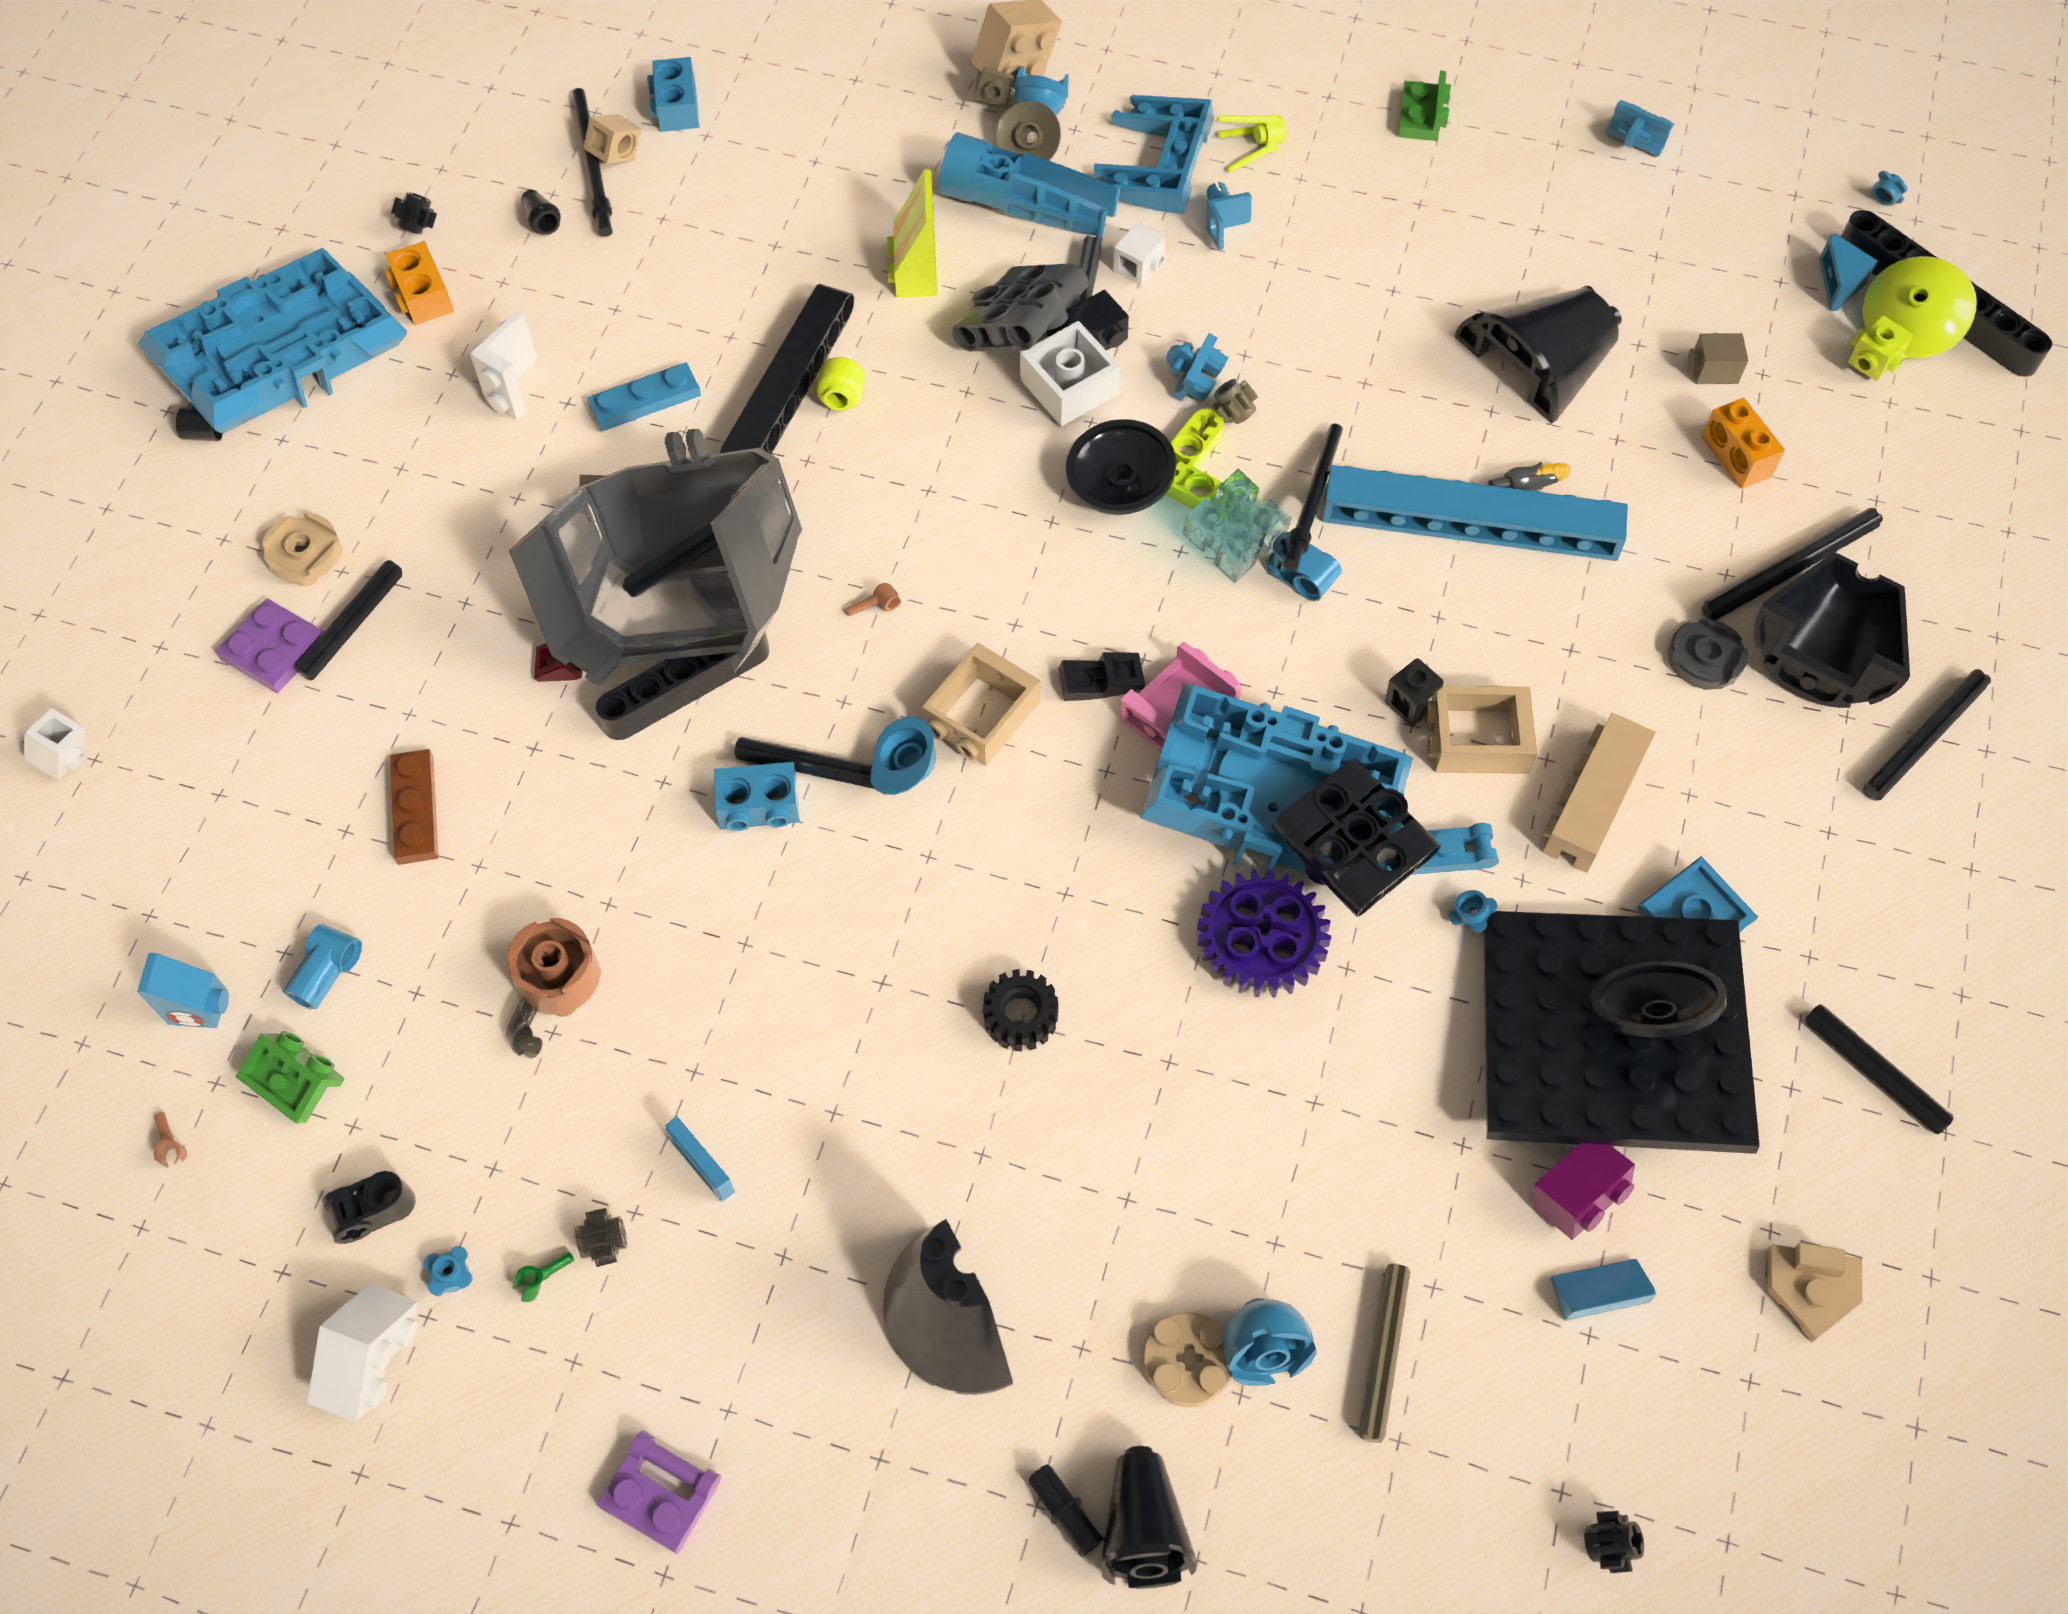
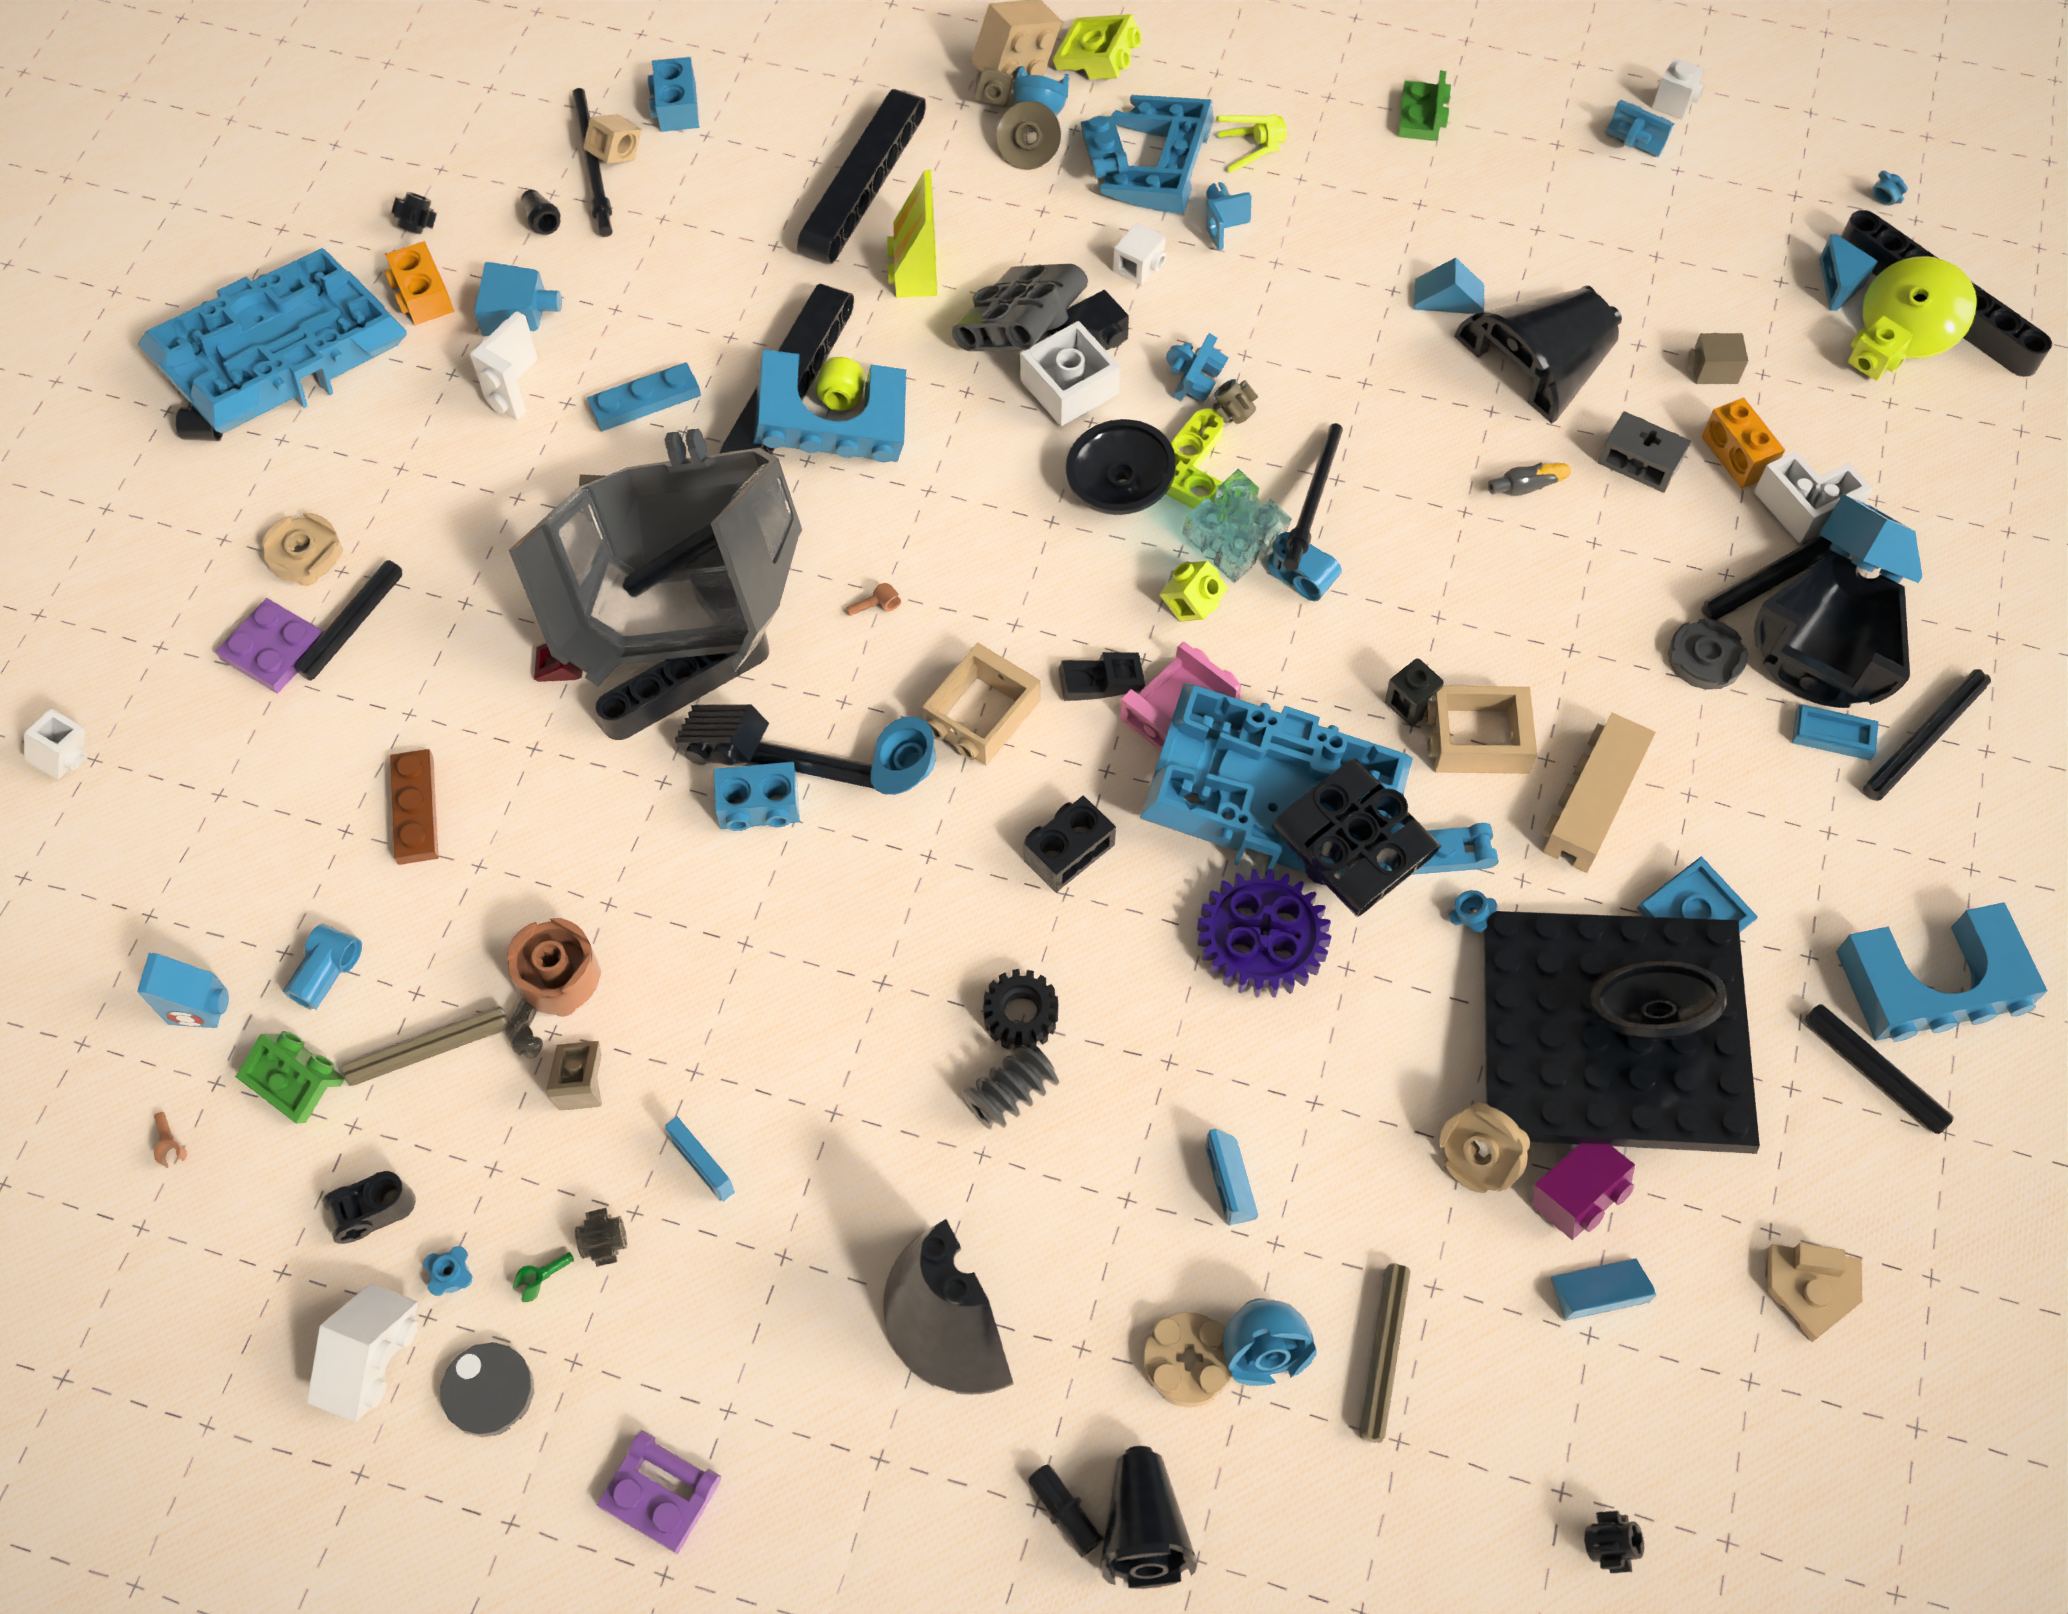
(424, 1046): none -> dark tan axle
(487, 1389): none -> dark grey tile
(511, 290): none -> dark azure torso
(574, 1076): none -> dark tan slope
(721, 733): none -> black brick
(787, 423): none -> dark azure arch
(861, 176): none -> black beam
(1010, 1085): none -> dark grey piece
(1026, 186): dark azure piece -> none
(1076, 848): none -> black brick
(1089, 264): dark grey axle -> none
(1099, 45): none -> neon yellow plate
(1104, 146): none -> dark azure plate
(1194, 590): none -> neon yellow brick
(1230, 1177): none -> dark azure slope
(1449, 289): none -> dark azure slope
(1475, 512): dark azure brick -> none
(1502, 1136): none -> tan plate
(1644, 451): none -> dark grey brick
(1679, 88): none -> white brick
(1803, 497): none -> white brick
(1835, 732): none -> dark azure tile
(1873, 540): none -> dark azure slope
(1901, 1006): none -> dark azure arch

